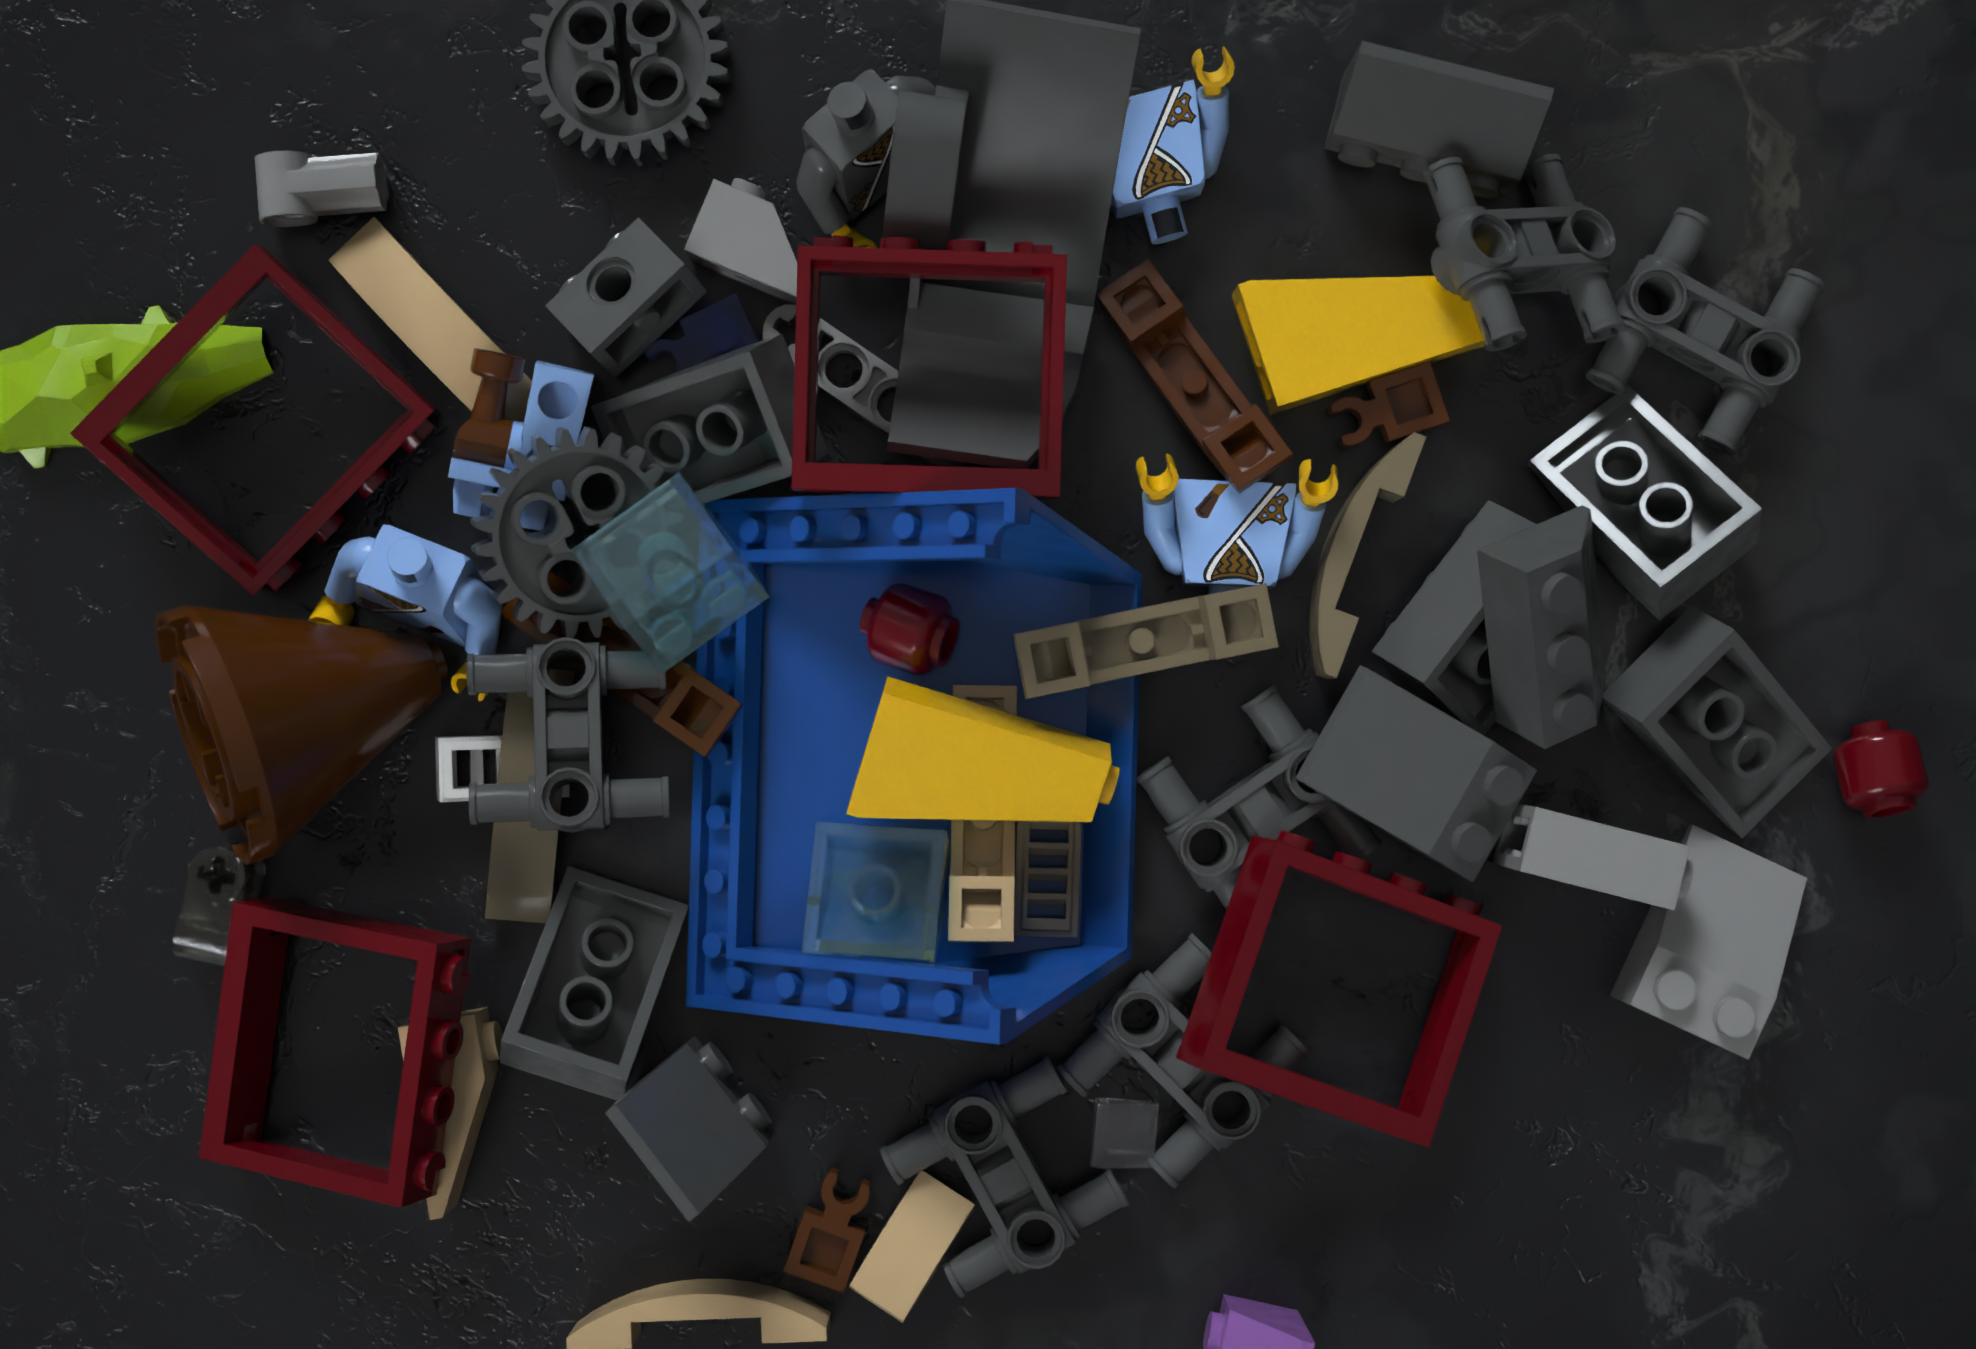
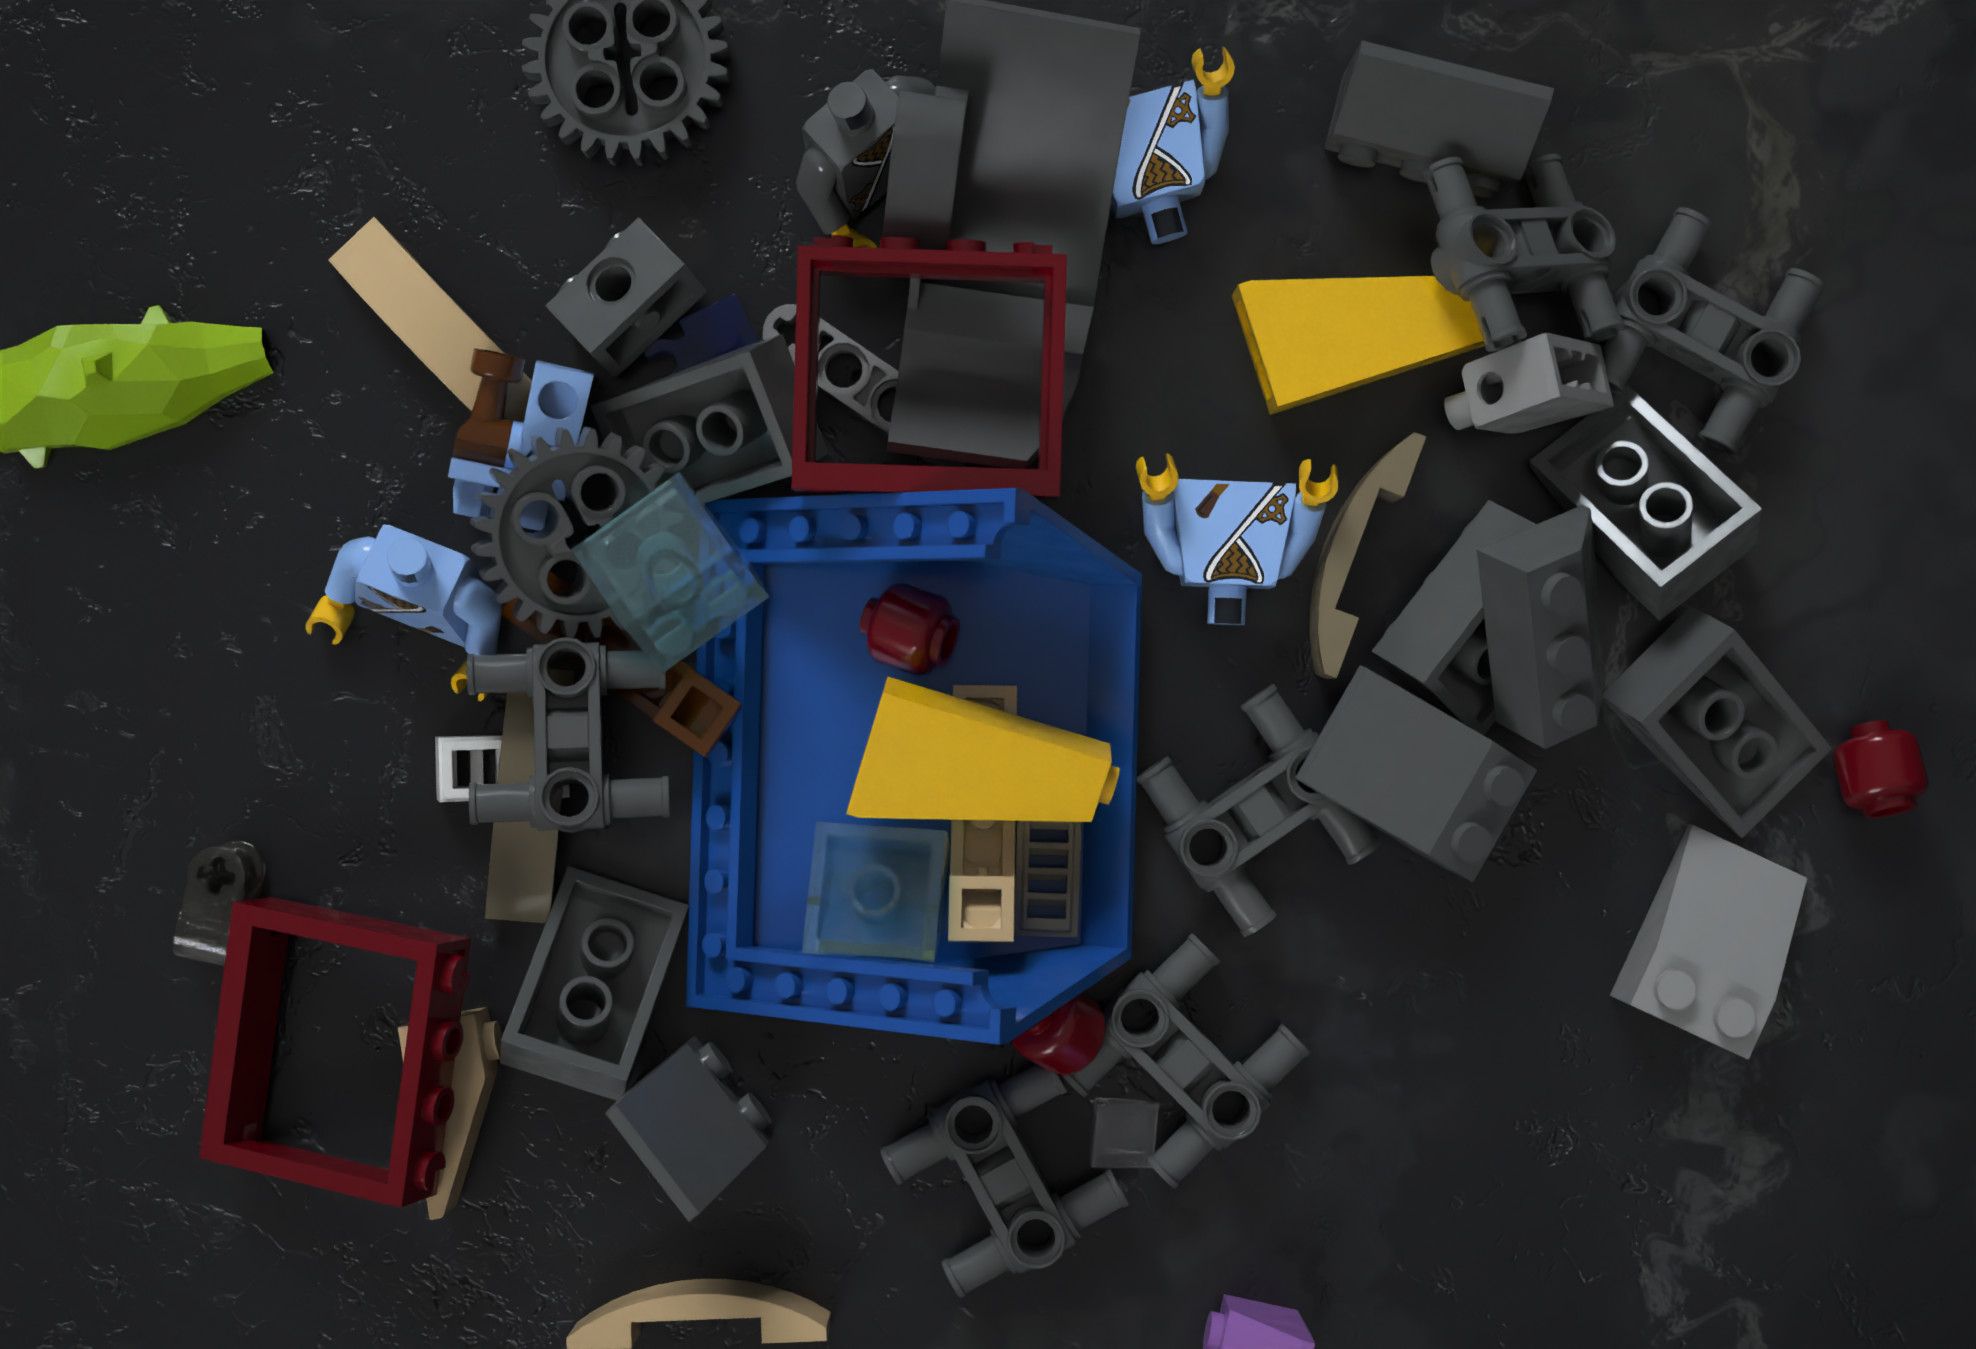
(99, 427): dark red window -> none
(287, 710): reddish brown cone -> none
(301, 187): light grey piece -> none
(744, 239): light grey slope -> none
(828, 1239): reddish brown plate -> none
(911, 1246): tan slope -> none
(1065, 1038): none -> dark red head
(1145, 640): dark tan slope -> none
(1191, 378): reddish brown slope -> none
(1236, 954): dark red window -> none
(1397, 404): reddish brown plate -> none
(1531, 386): none -> light grey torso
(1595, 856): light grey brick -> none

